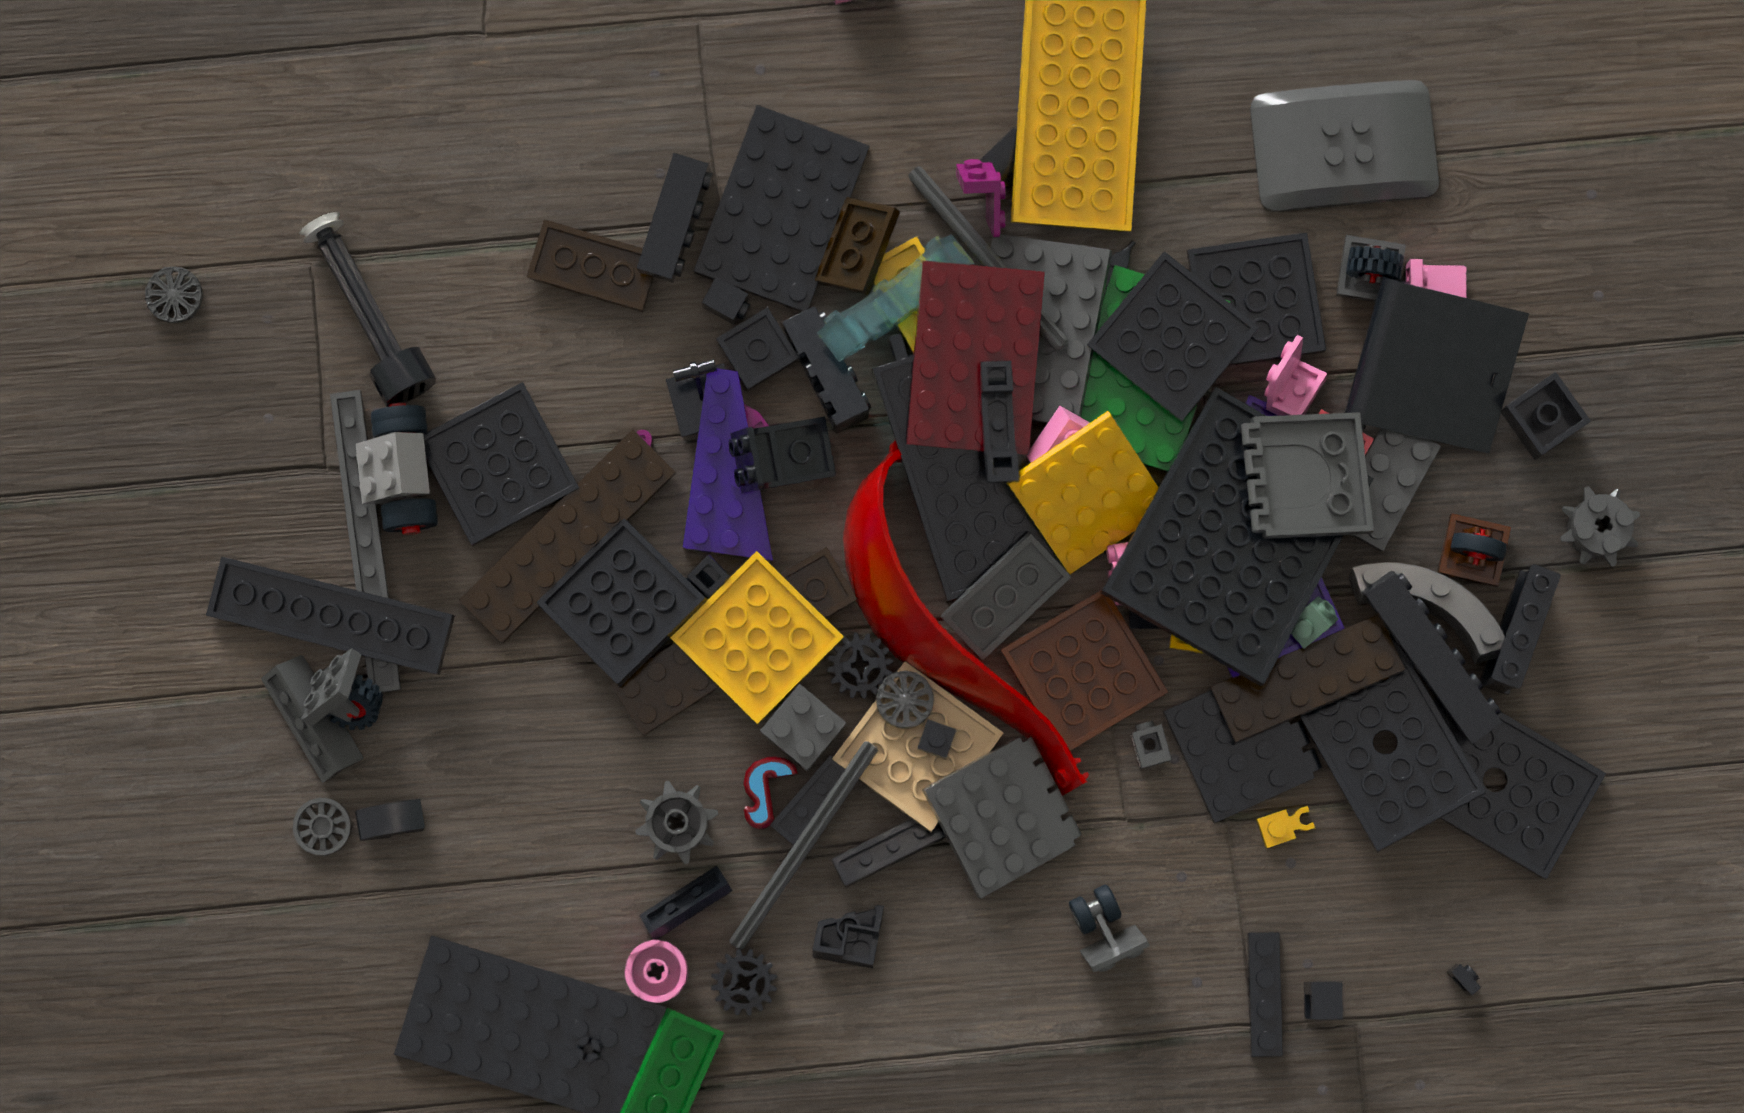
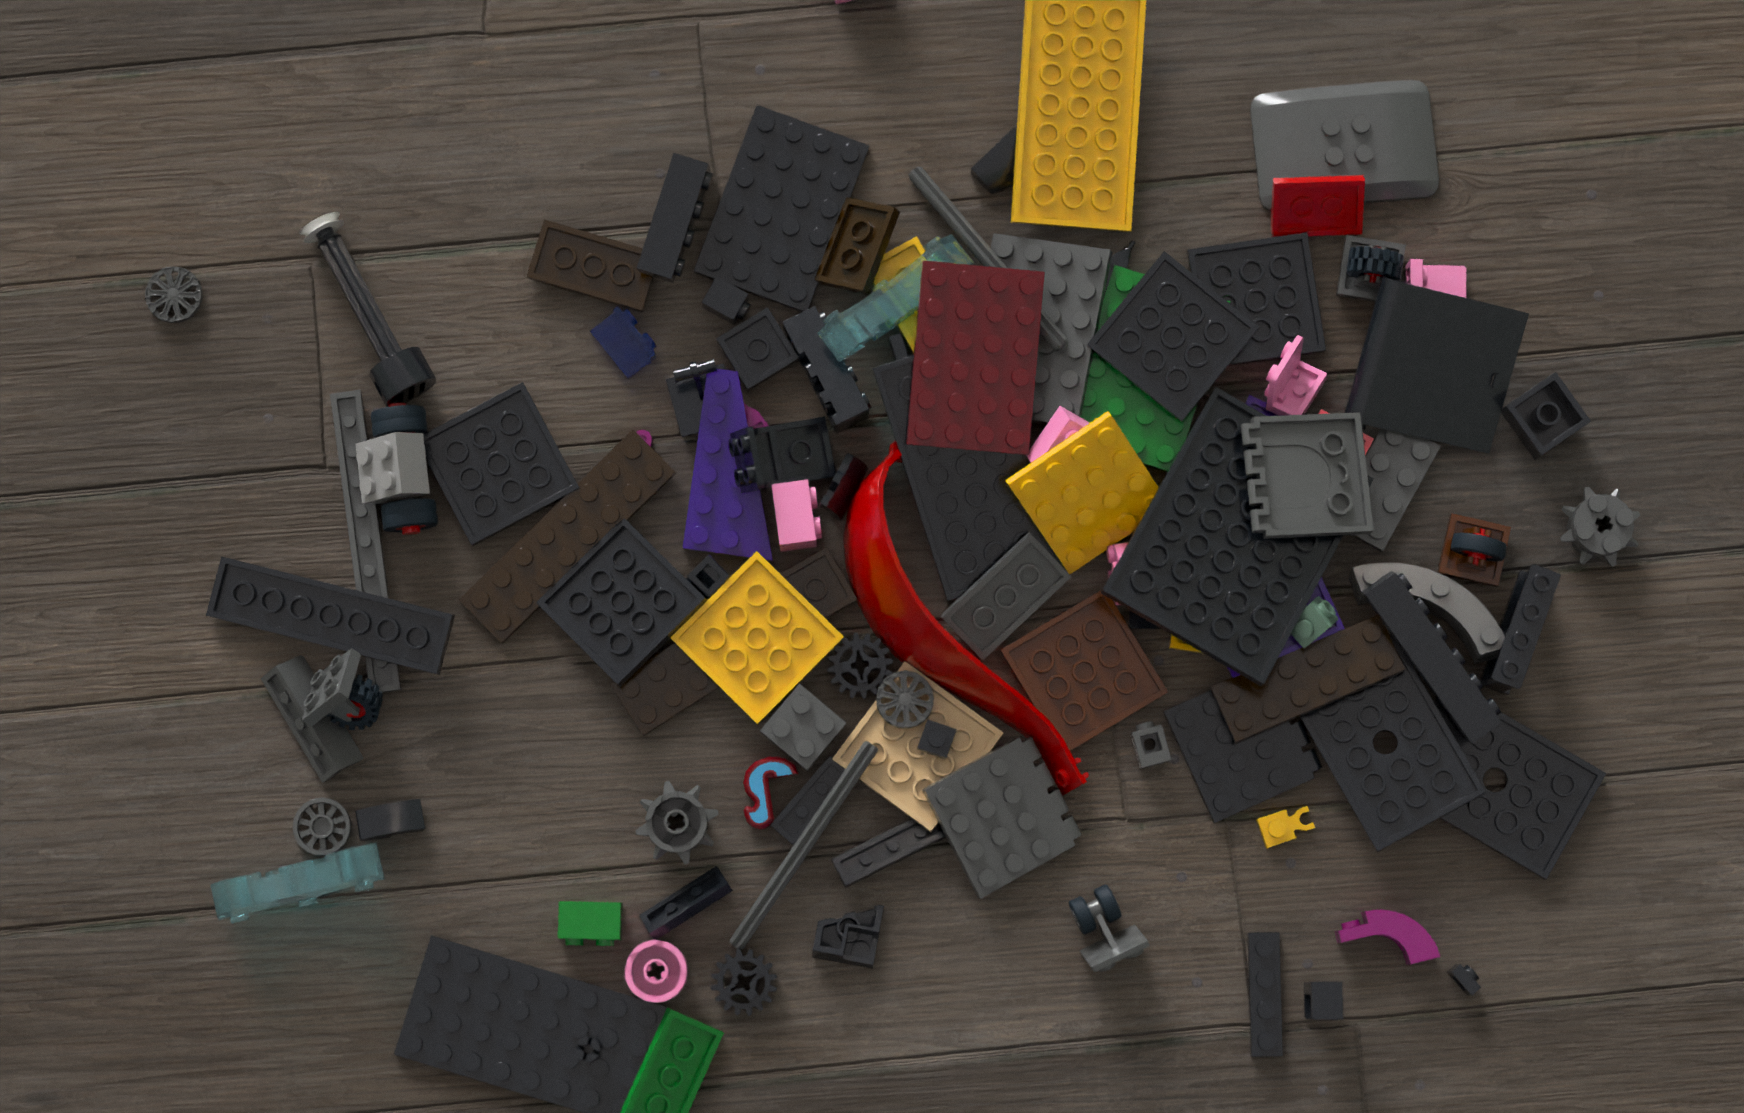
(297, 883): none -> clear light blue brick
(590, 921): none -> green brick
(624, 342): none -> clear blue bracket
(794, 515): none -> bright pink brick
(844, 486): none -> black slope
(983, 178): magenta bracket -> none
(998, 422): black slope -> none
(1318, 205): none -> red plate
(1404, 931): none -> magenta arch

